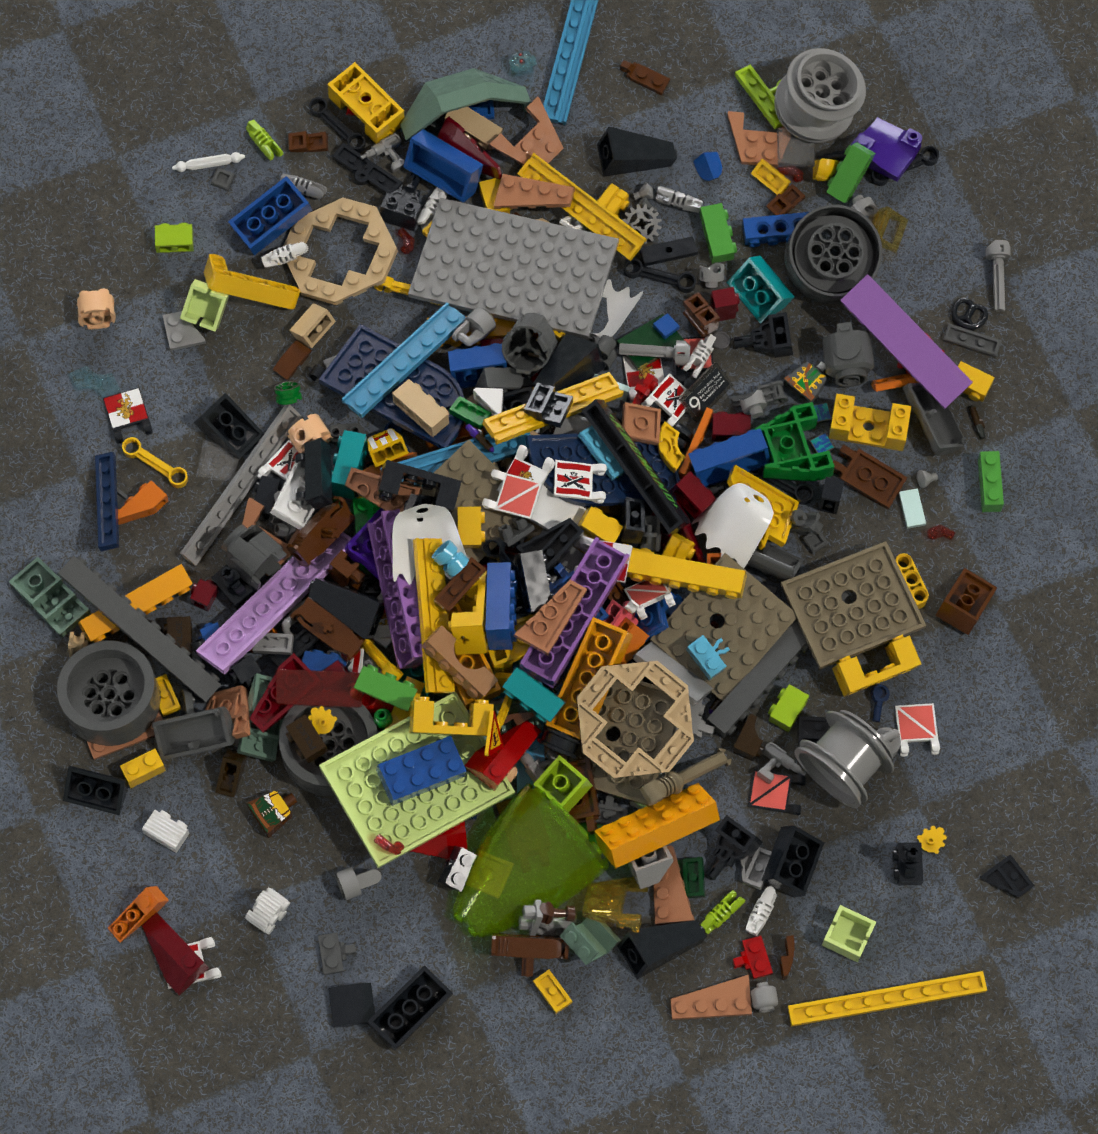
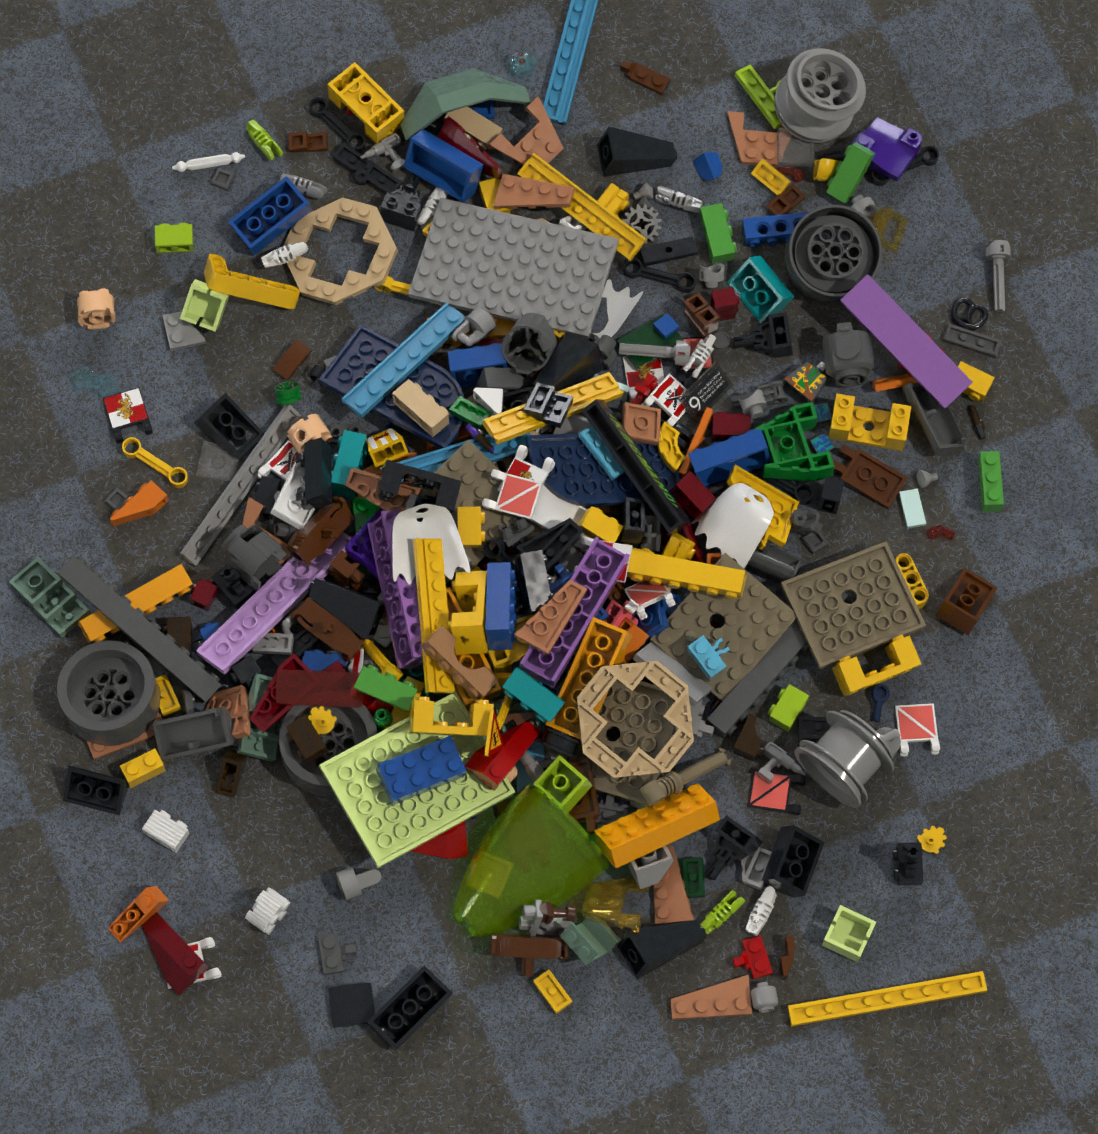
(76, 643): tan plate -> none
(107, 501): dark blue plate -> none
(272, 811): torso -> none
(312, 325): tan brick -> none
(388, 846): clear red arm -> none
(408, 241): clear red arm -> none
(450, 558): medium azure wheel -> none
(457, 868): brick -> none
(459, 585): reddish brown plate -> none
(575, 480): white flag -> none
(1008, 877): black wing -> none

